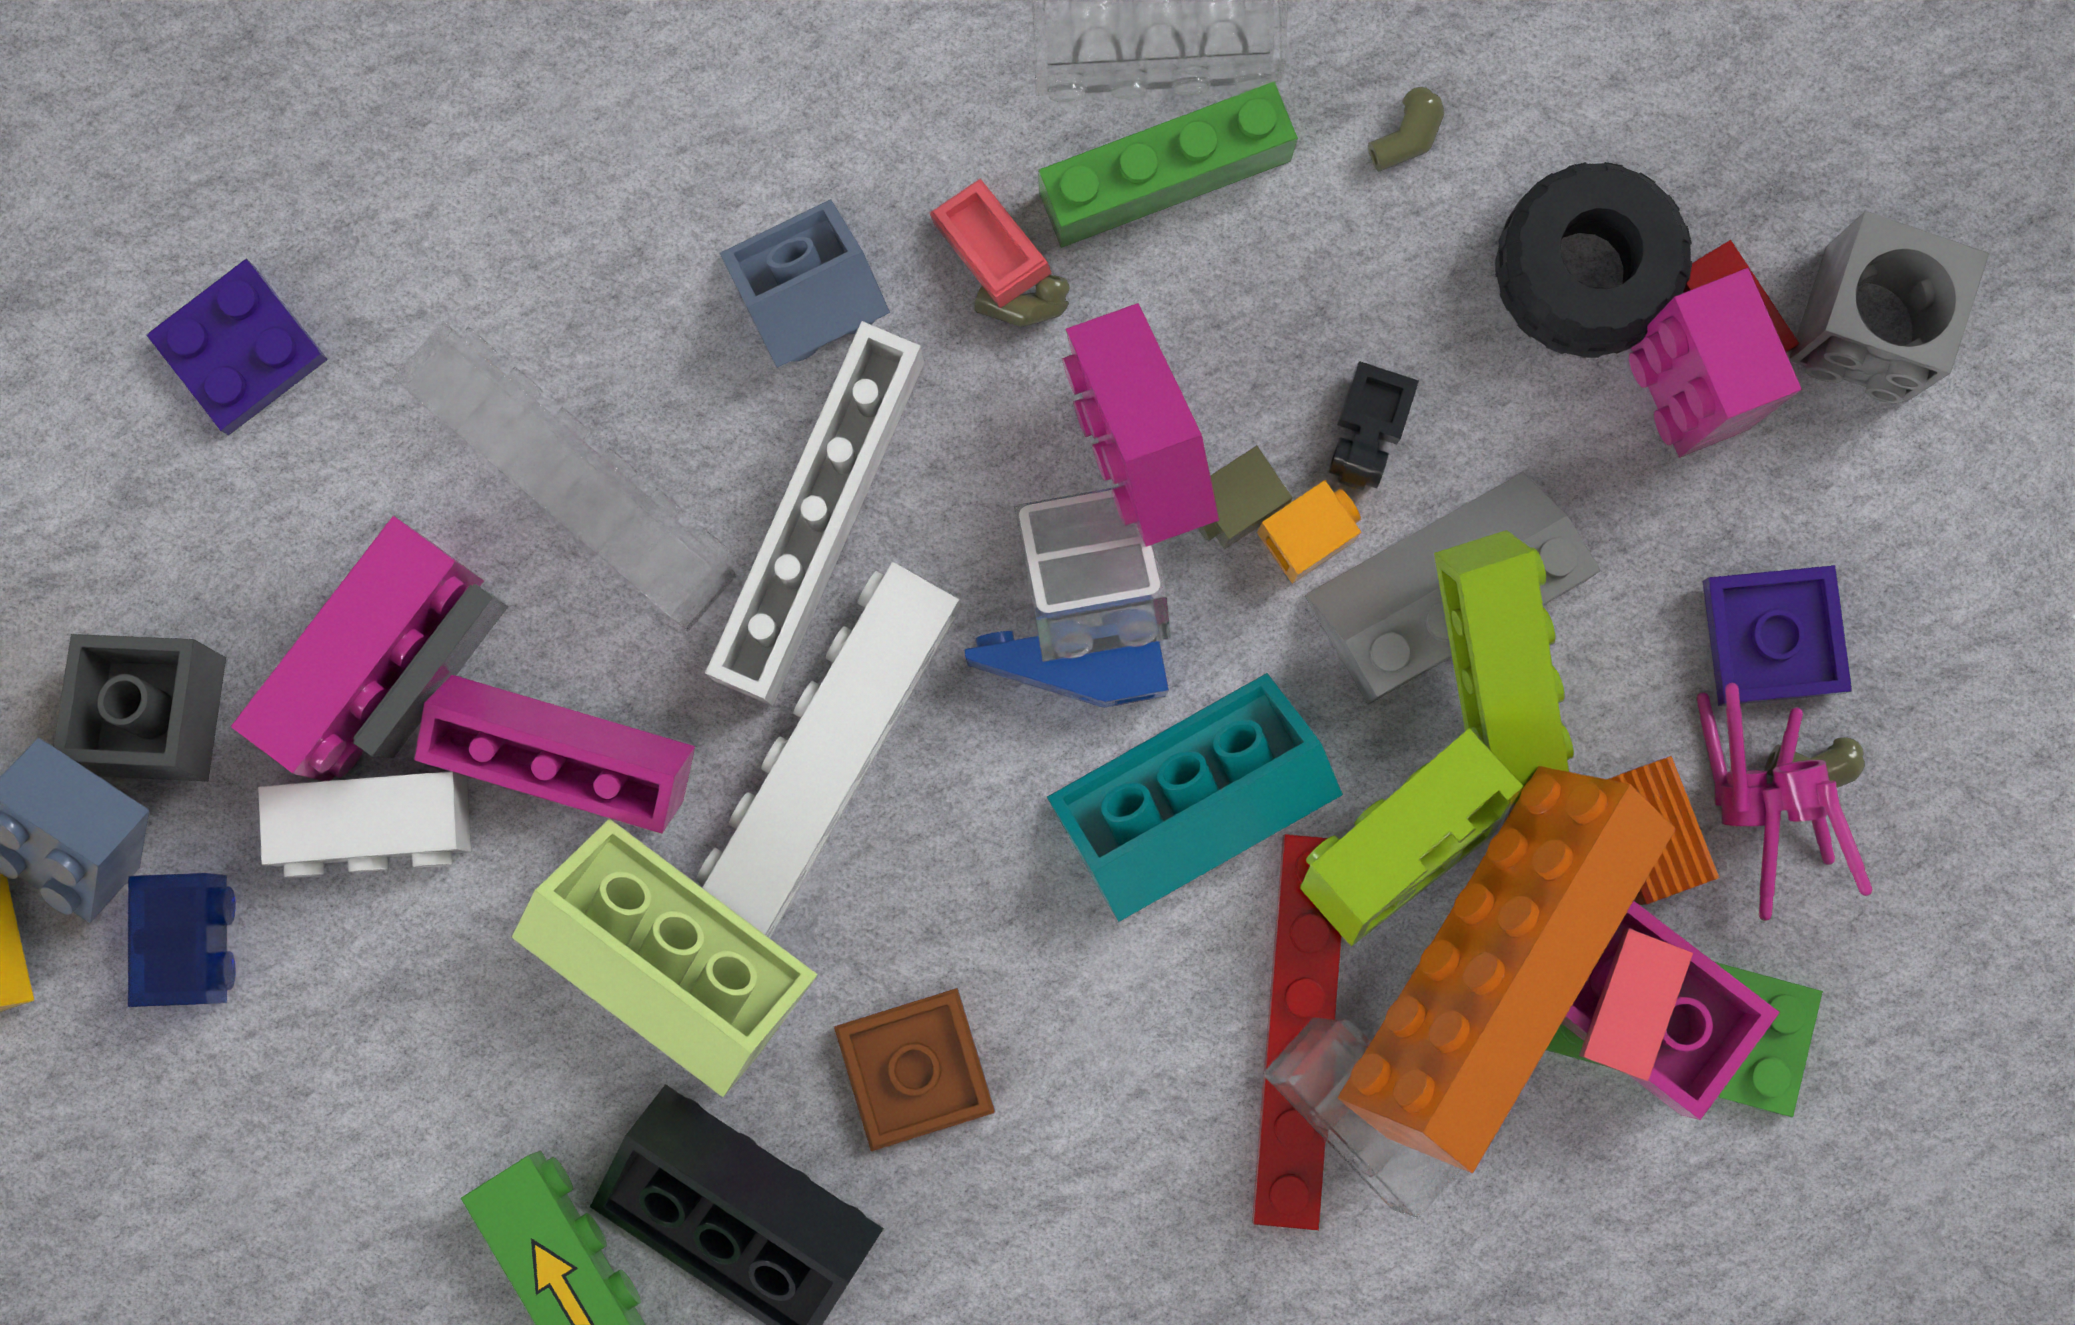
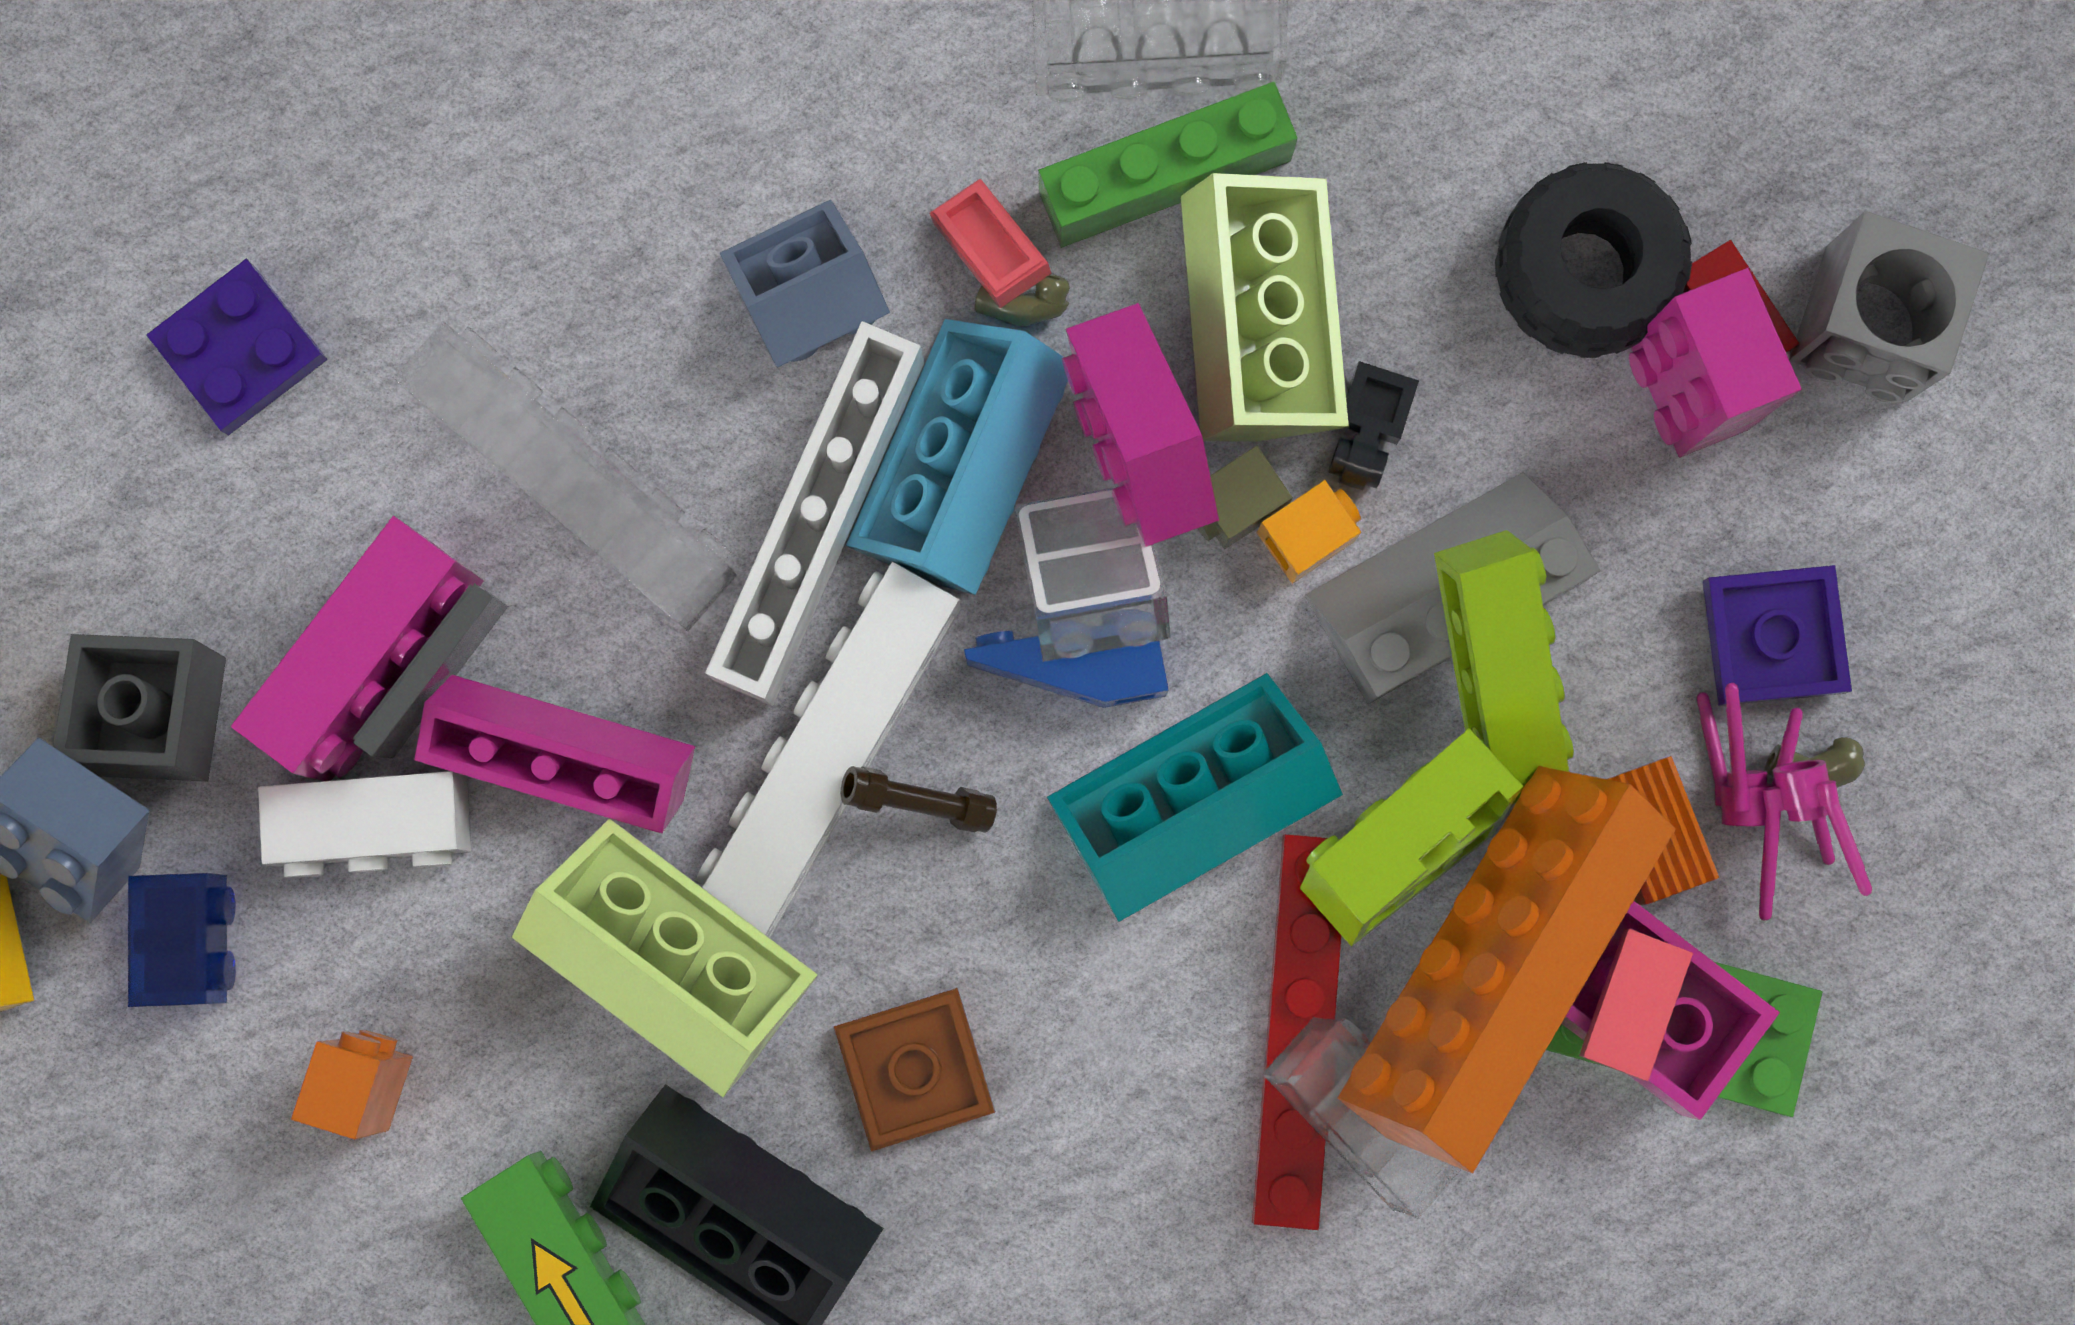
(353, 1085): none -> orange brick
(871, 789): none -> dark brown bar
(961, 454): none -> medium azure slope
(1263, 307): none -> yellowish green slope
(1417, 132): olive arm -> none

